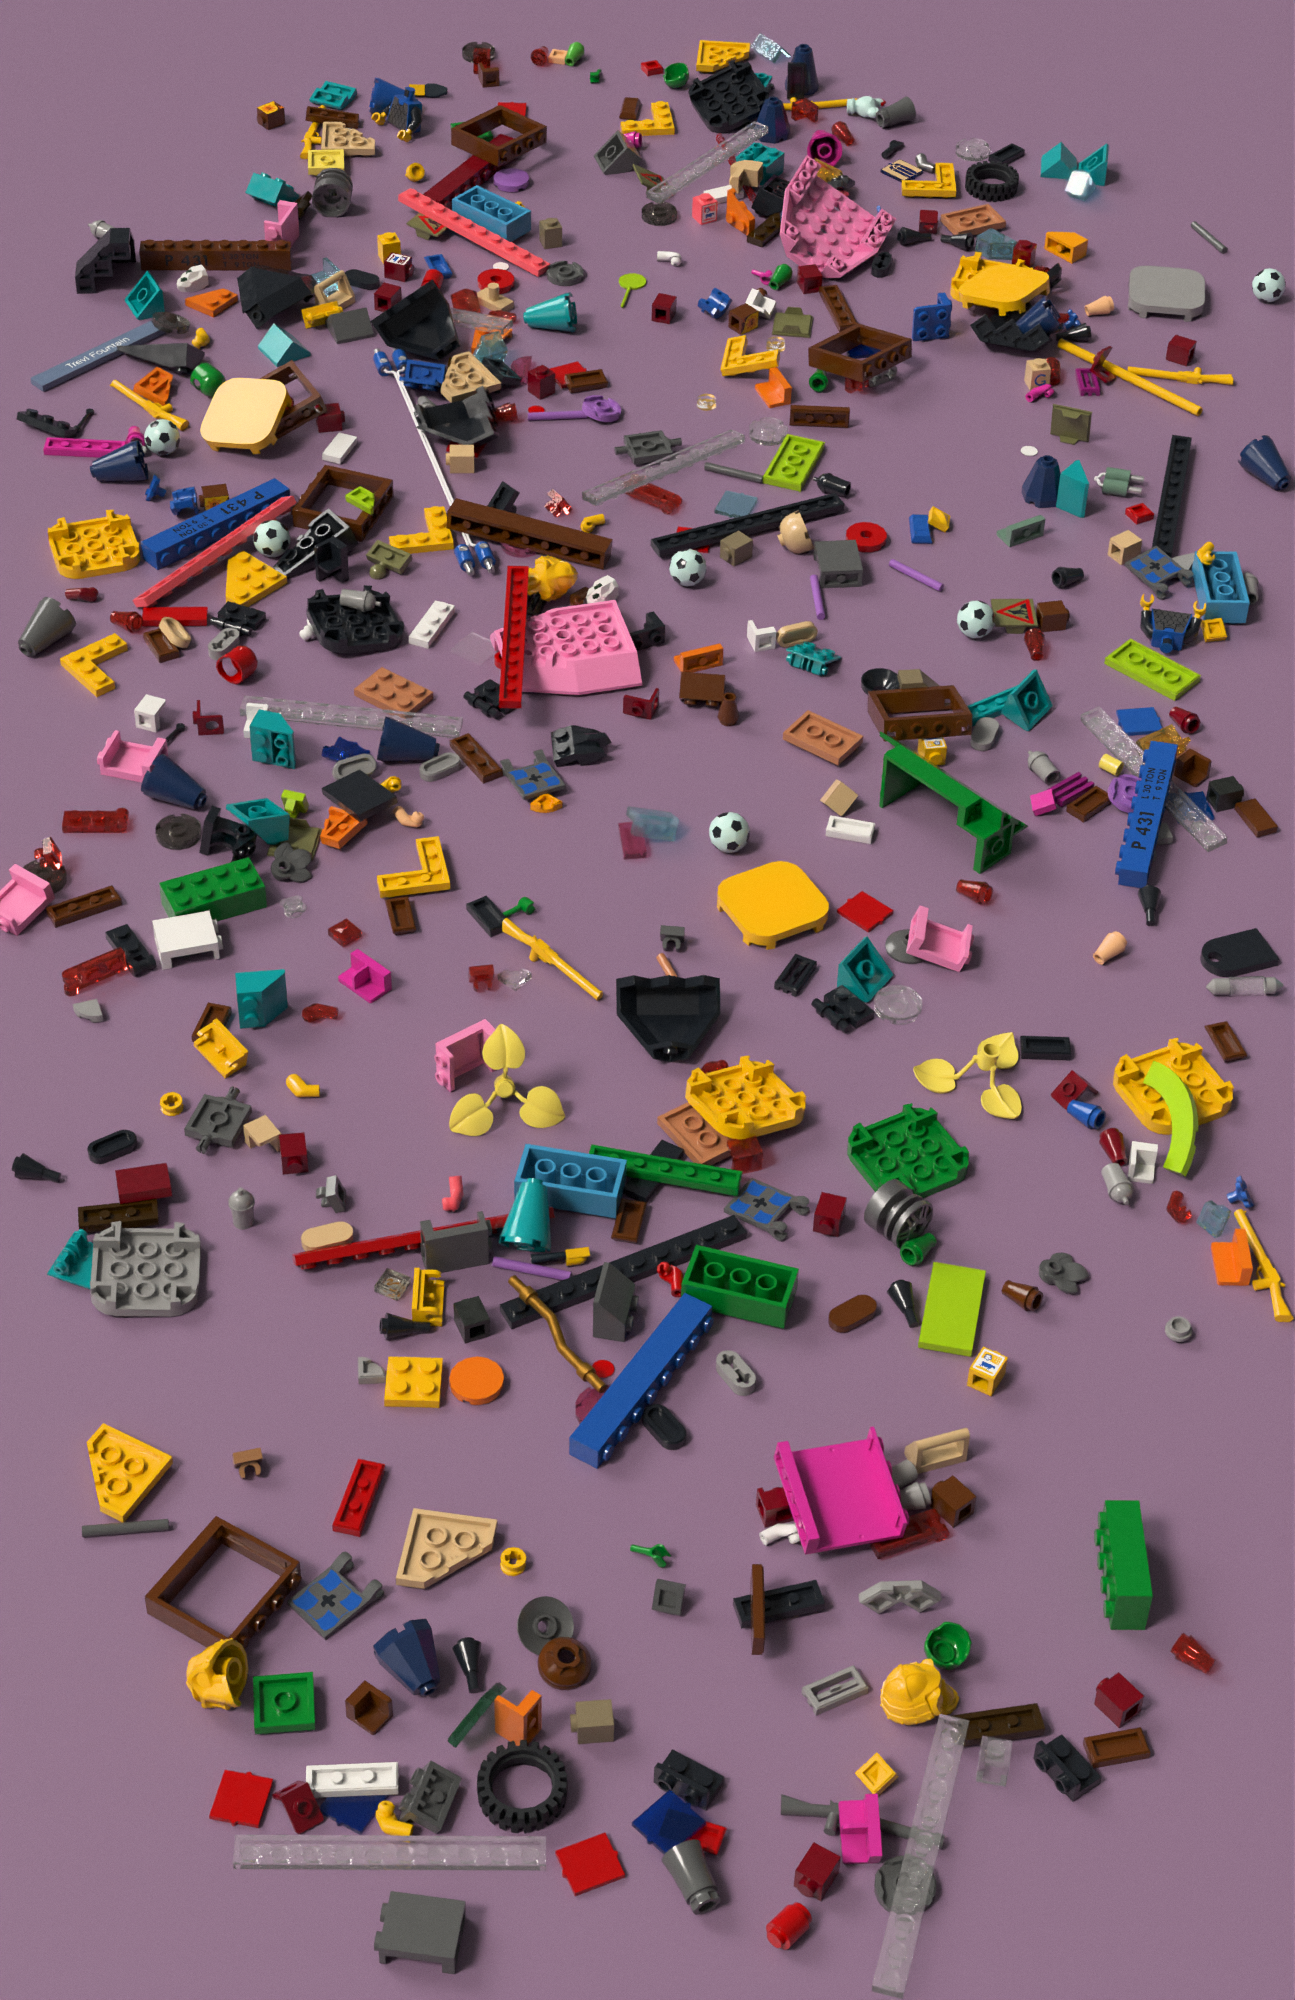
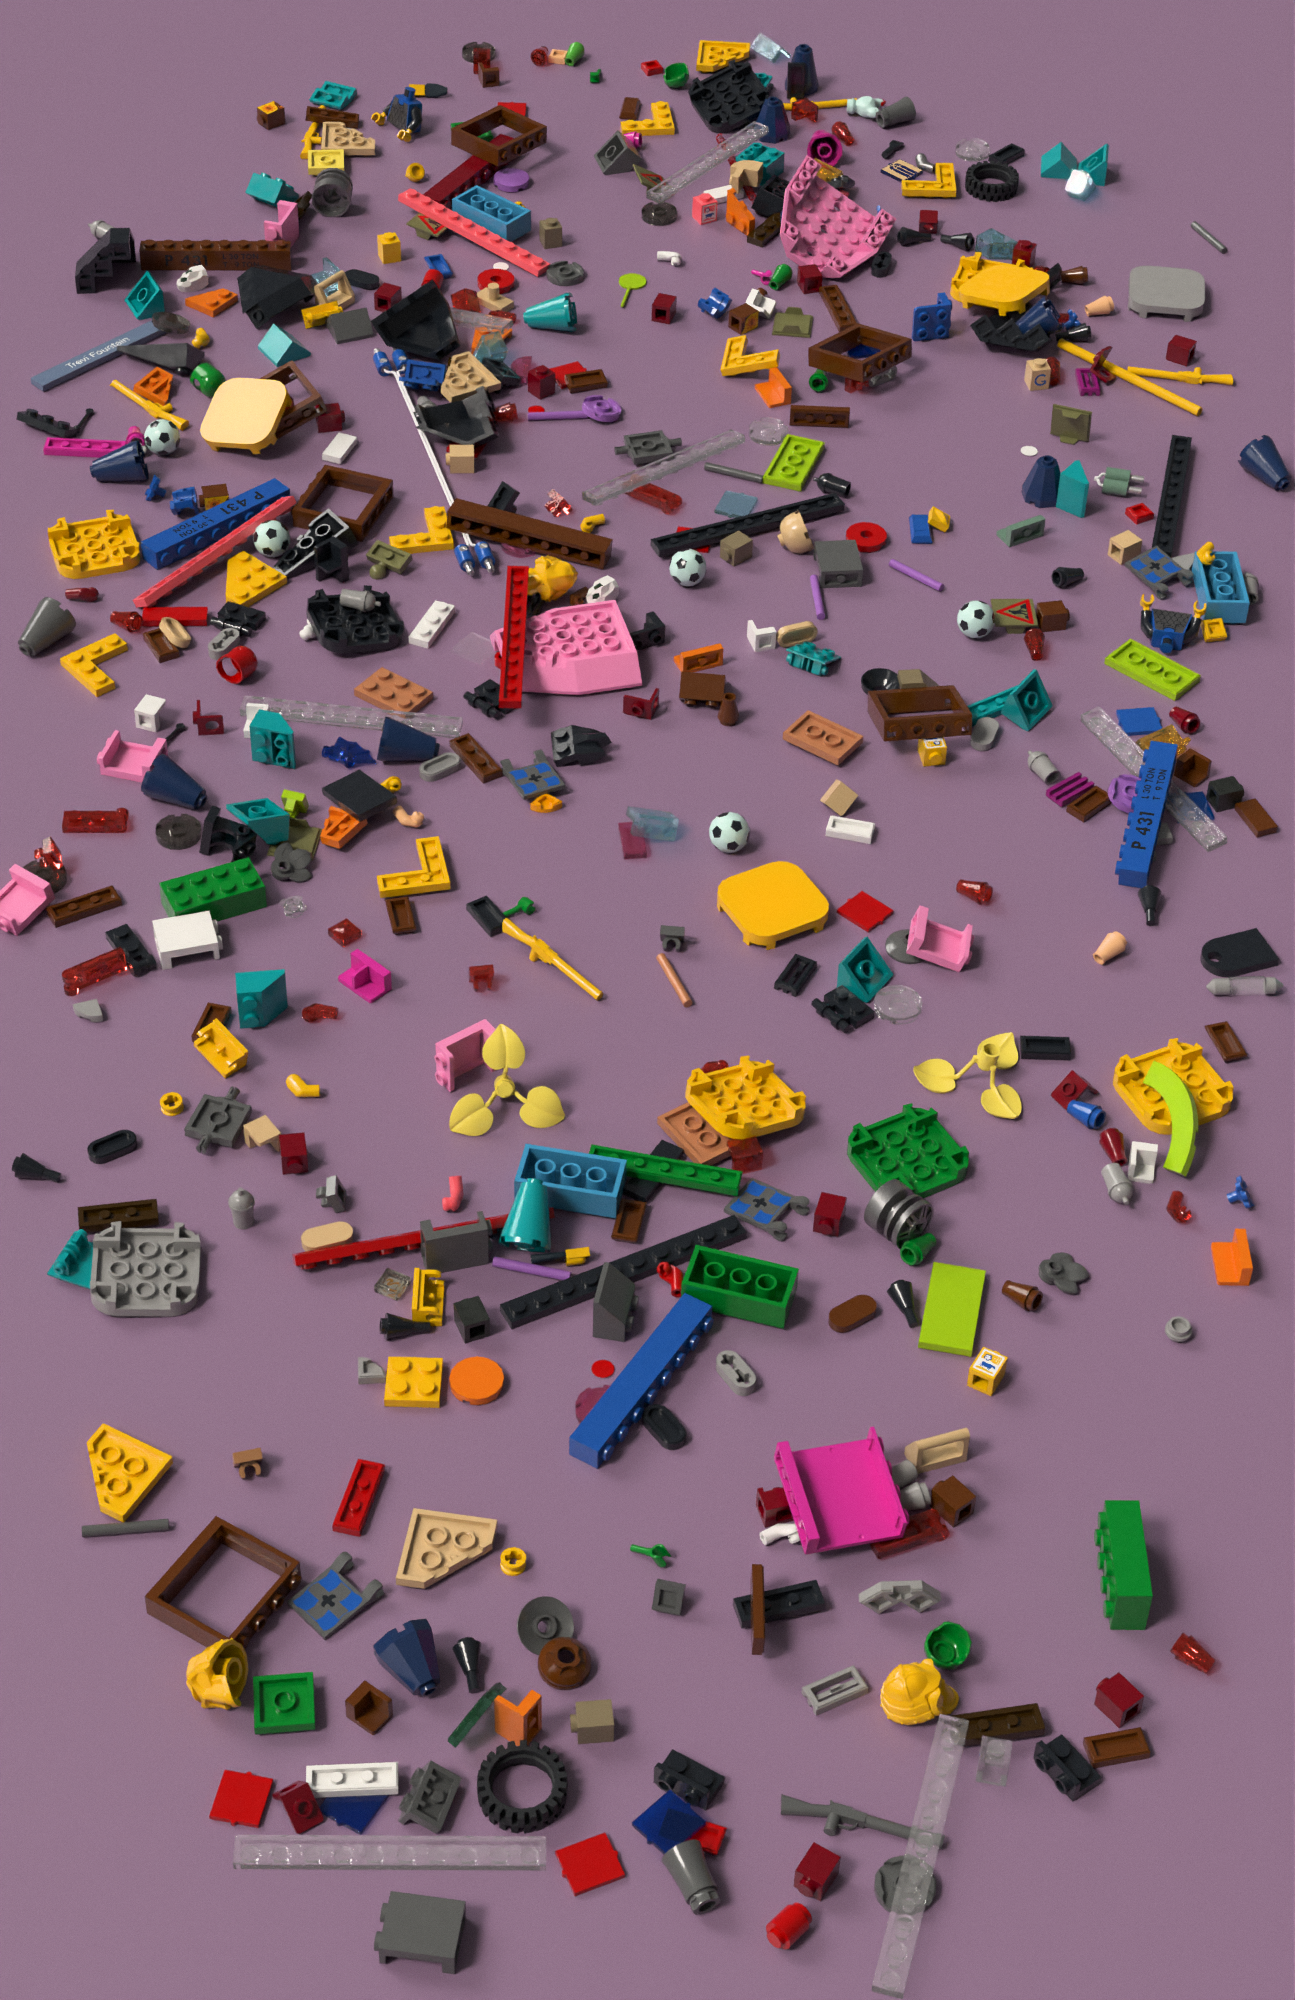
(143, 1183): dark red tile -> none
(344, 767): light grey tile -> none
(361, 499): lime tile -> none
(382, 95): blue cone -> none
(389, 1823): yellow arm -> none
(398, 267): dark red brick -> none
(514, 979): clear tile -> none
(584, 1370): pearl gold bar -> none
(668, 1012): black panel -> none
(706, 402): clear tile -> none
(775, 343): clear tile -> none
(860, 1830): dark pink panel -> none
(876, 1774): yellow tile -> none
(973, 220): nougat plate -> none
(976, 814): green panel -> none
(1037, 391): dark pink arm -> none
(1043, 802): dark pink tile -> none
(1066, 245): light orange slope -> none
(1075, 275): none -> reddish brown cone
(1111, 764): light yellow hinge -> none
(1213, 1218): clear light blue tile -> none
(1268, 285): light aqua piece -> none
(1271, 1277): yellow piece -> none

